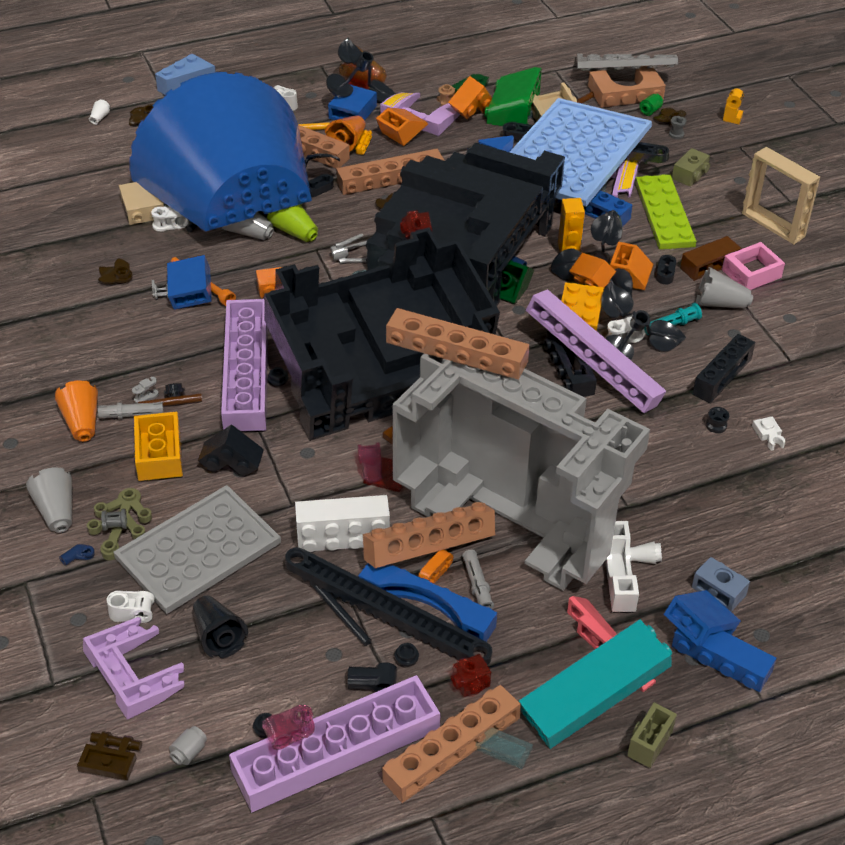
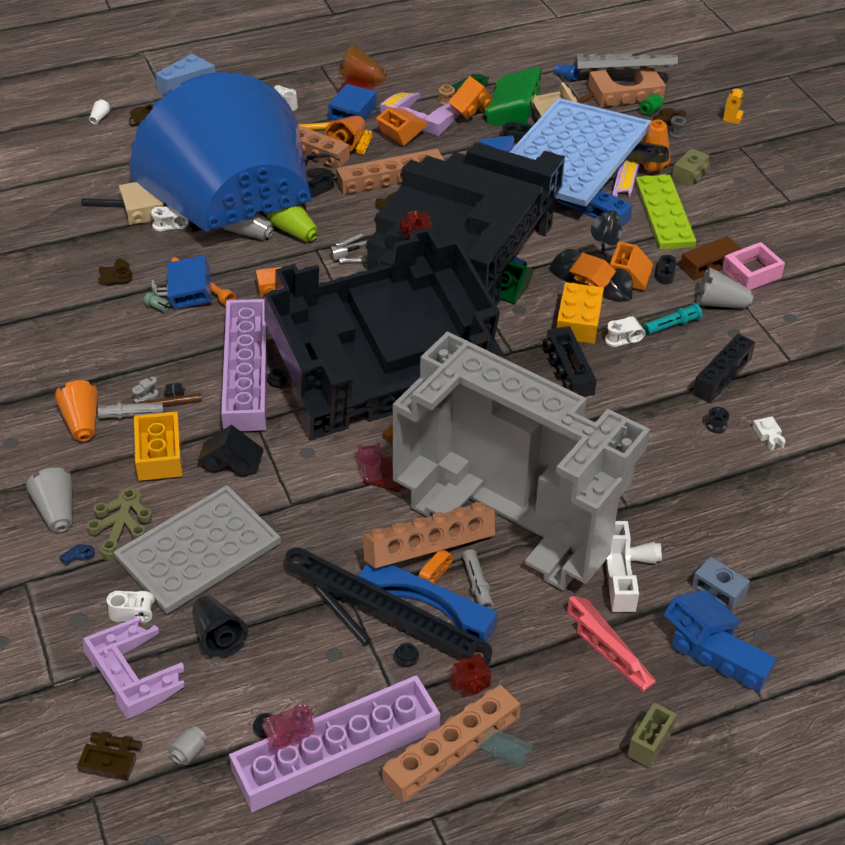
(102, 202): none -> black bar
(114, 519): dark grey bush -> none
(155, 301): none -> sand green pin
(339, 522): white brick -> none
(351, 54): black plant -> none
(372, 678): black piece -> none
(457, 343): nougat brick -> none
(569, 72): none -> blue cone
(571, 224): light orange brick -> none
(596, 351): lavender brick -> none
(596, 683): teal brick -> none
(618, 302): black plant -> none
(656, 134): none -> orange cone
(790, 232): tan window -> none

